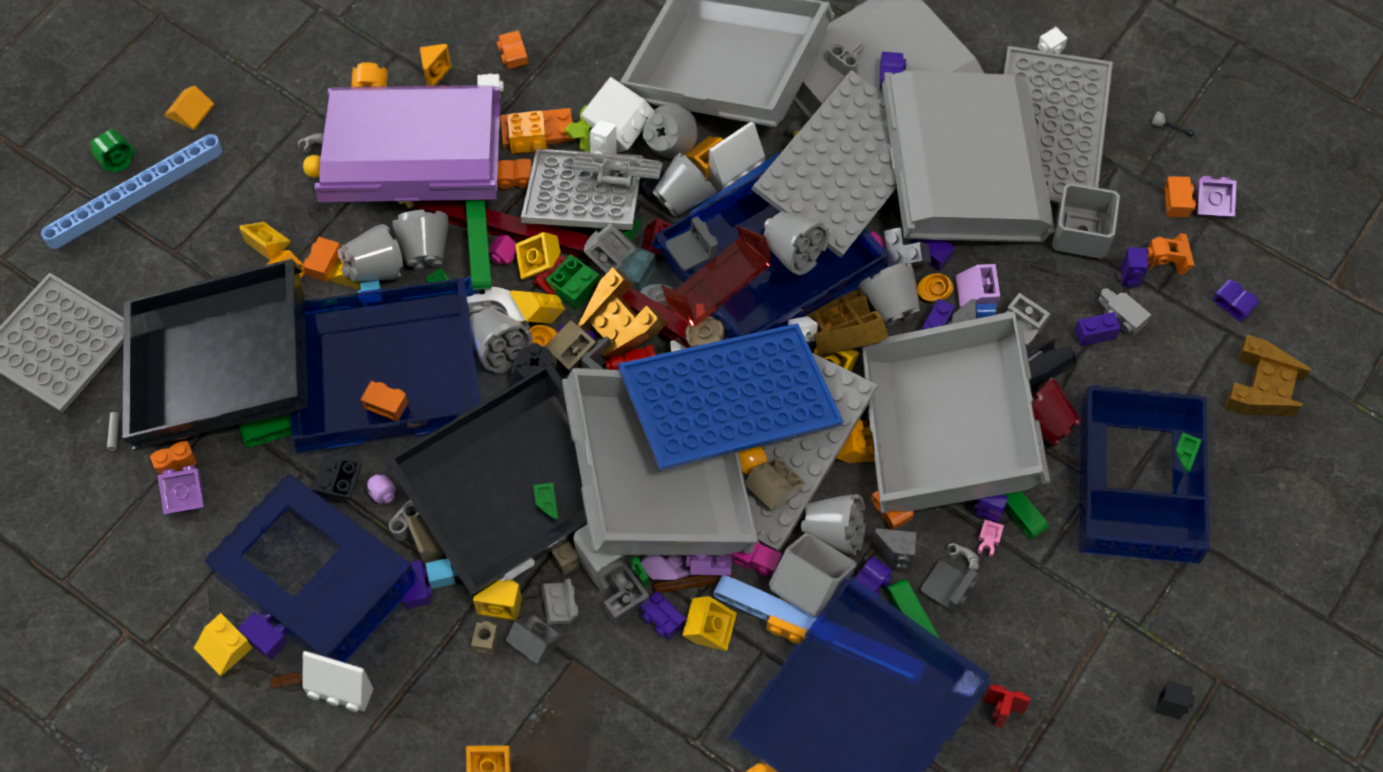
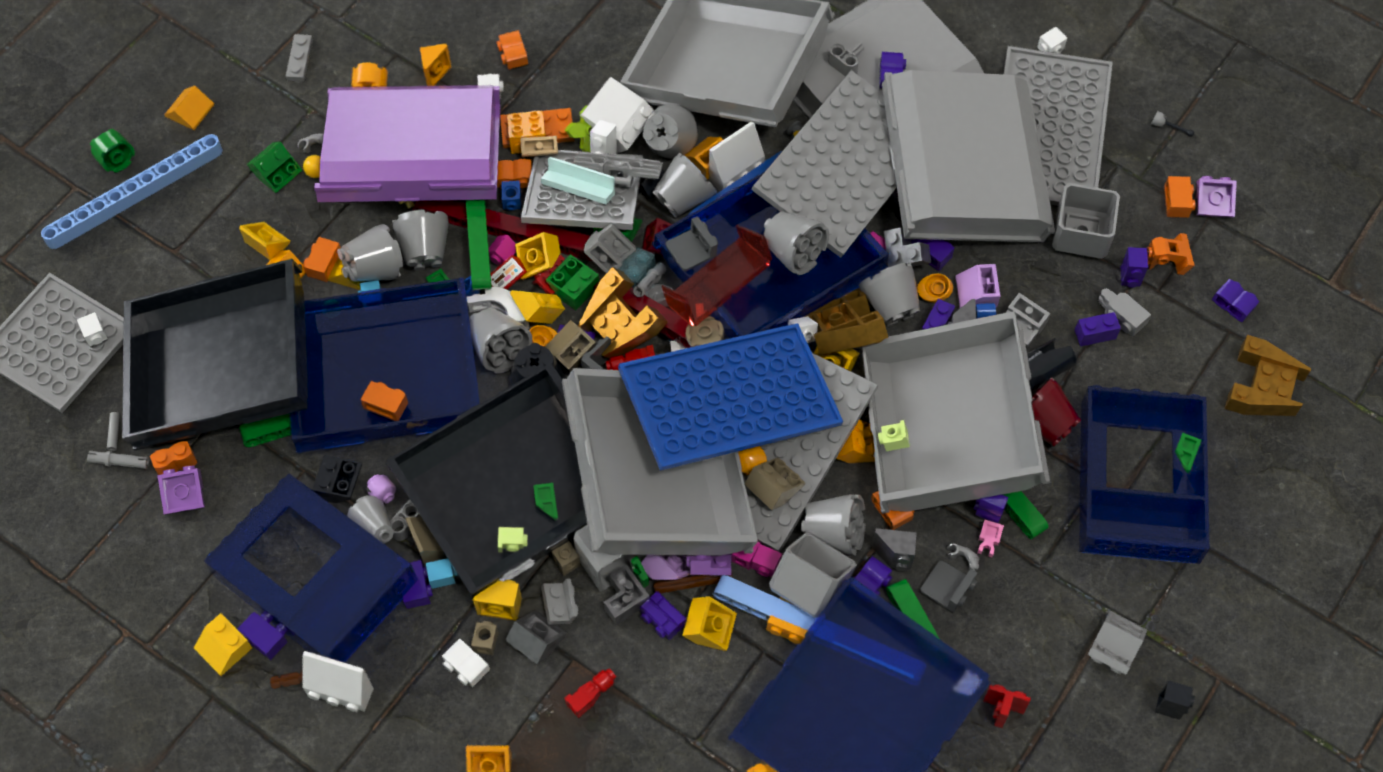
(92, 329): none -> white brick
(110, 458): none -> light grey pin
(274, 166): none -> green slope
(299, 57): none -> light grey plate
(372, 516): none -> light grey cone
(465, 663): none -> white brick
(508, 273): none -> slope
(511, 188): none -> blue brick
(511, 539): none -> yellowish green brick
(539, 146): none -> tan brick
(579, 181): none -> light aqua panel
(589, 693): none -> red piece
(652, 276): none -> light grey pin
(894, 436): none -> yellowish green brick
(1117, 643): none -> light grey bracket

